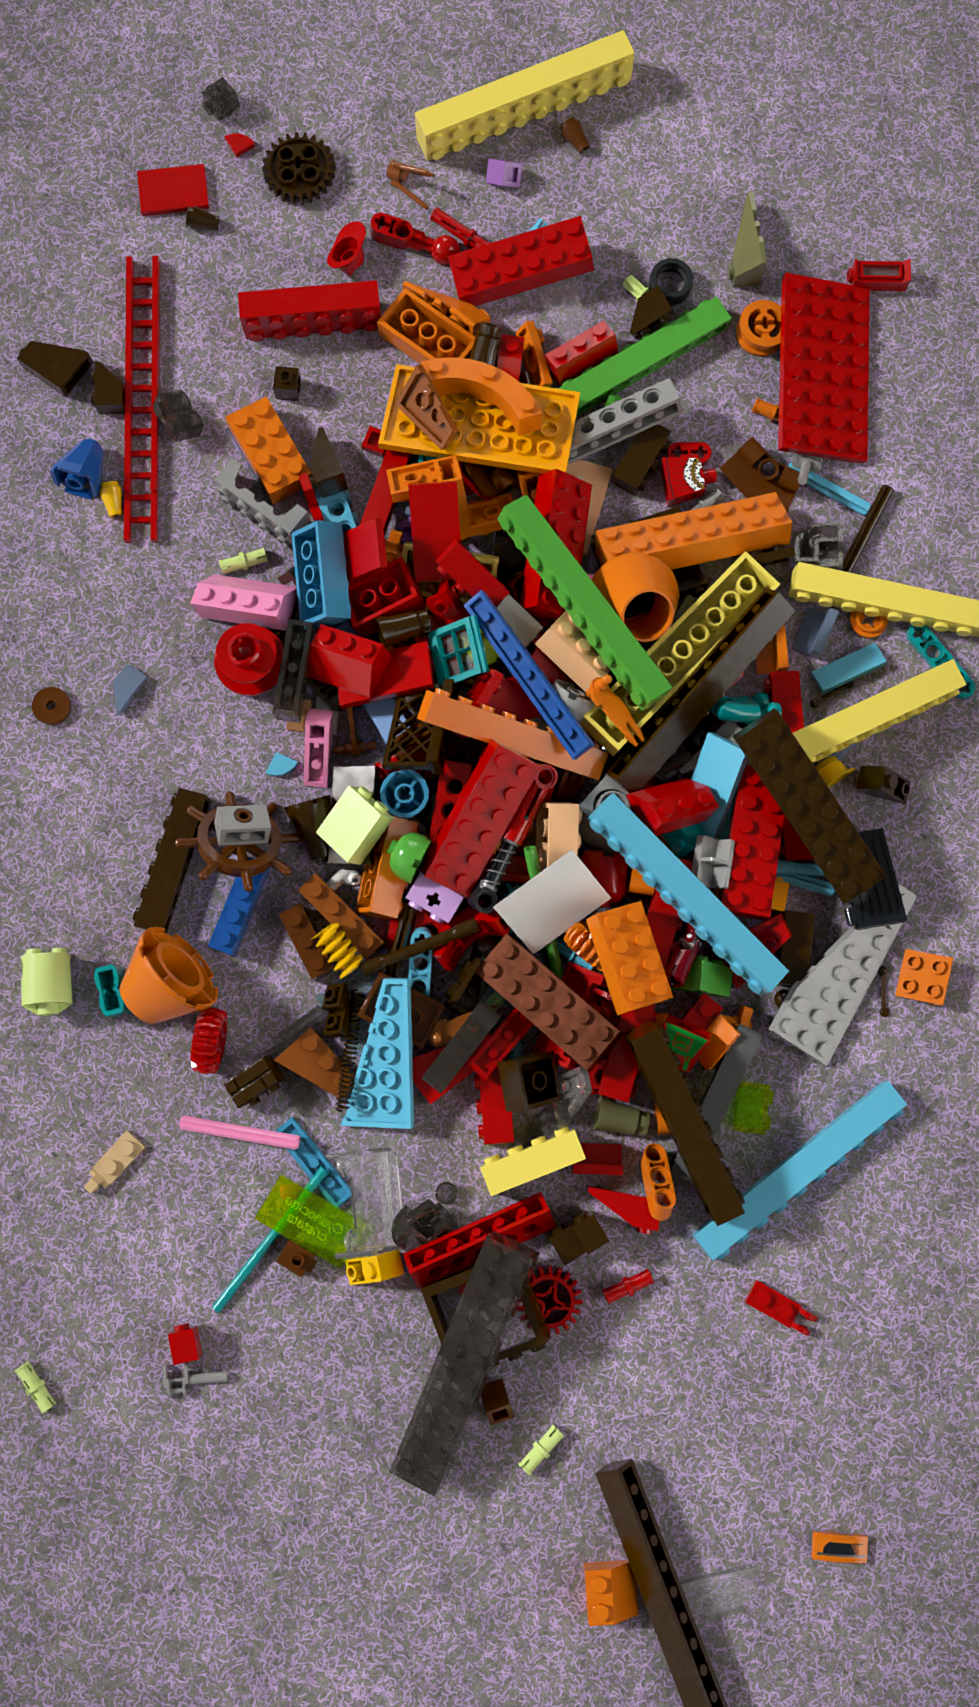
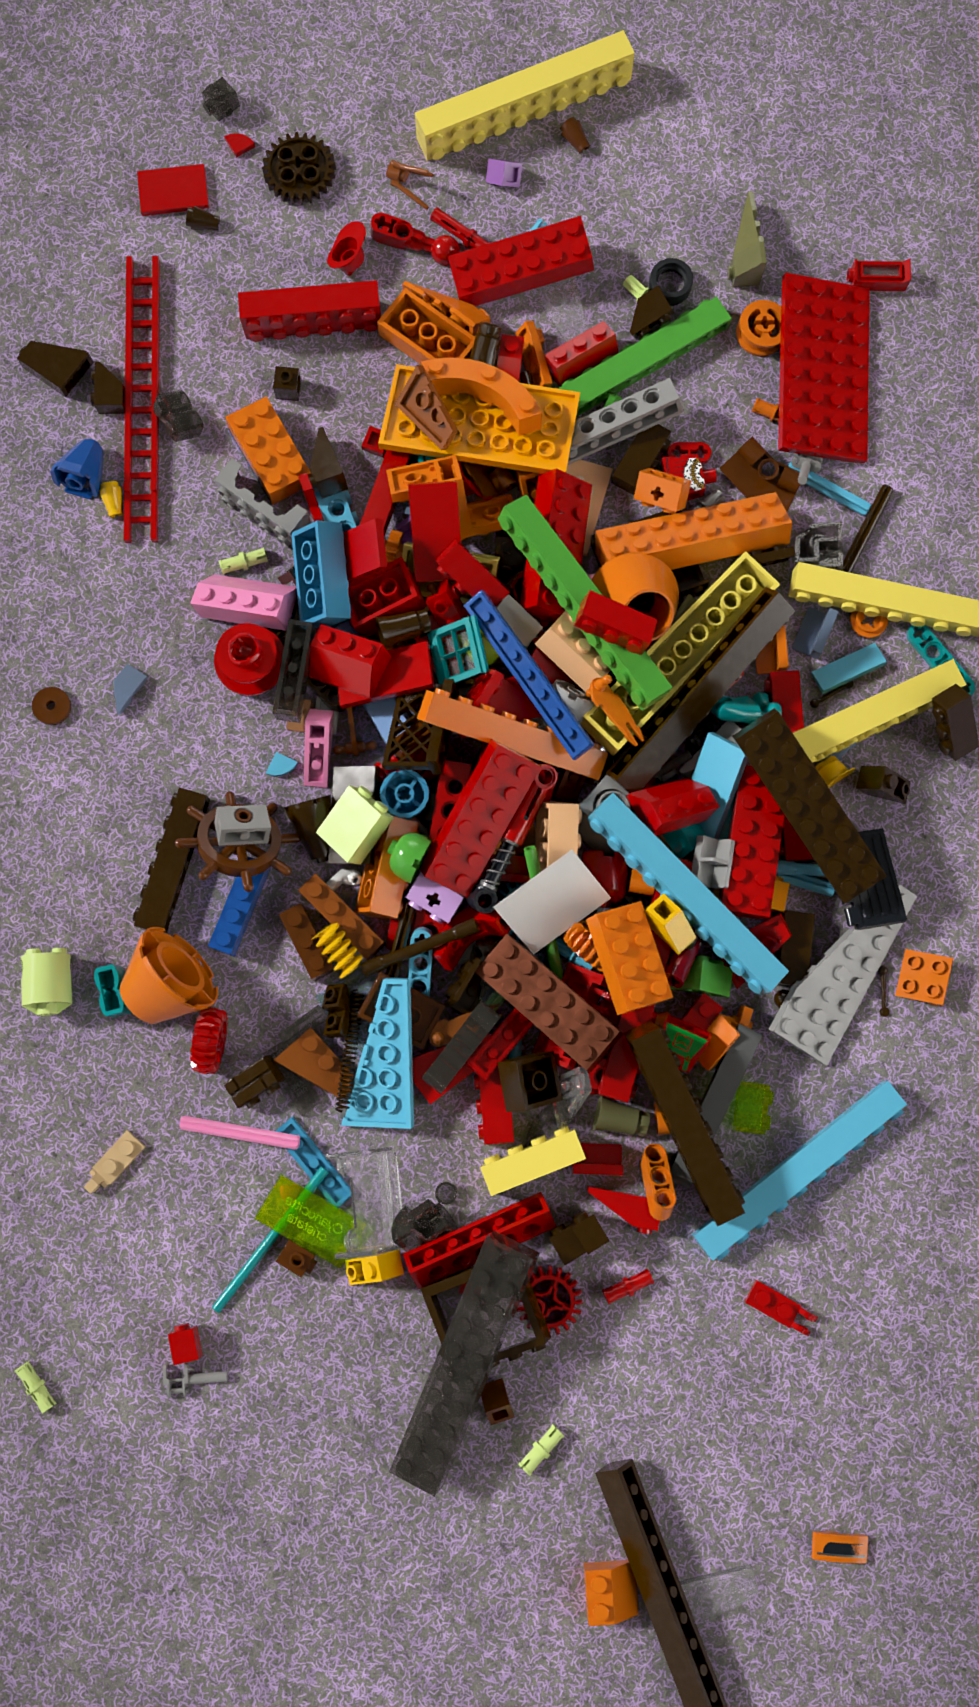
(615, 622): none -> red brick
(670, 924): none -> yellow slope
(674, 489): none -> orange brick
(955, 722): none -> dark brown brick

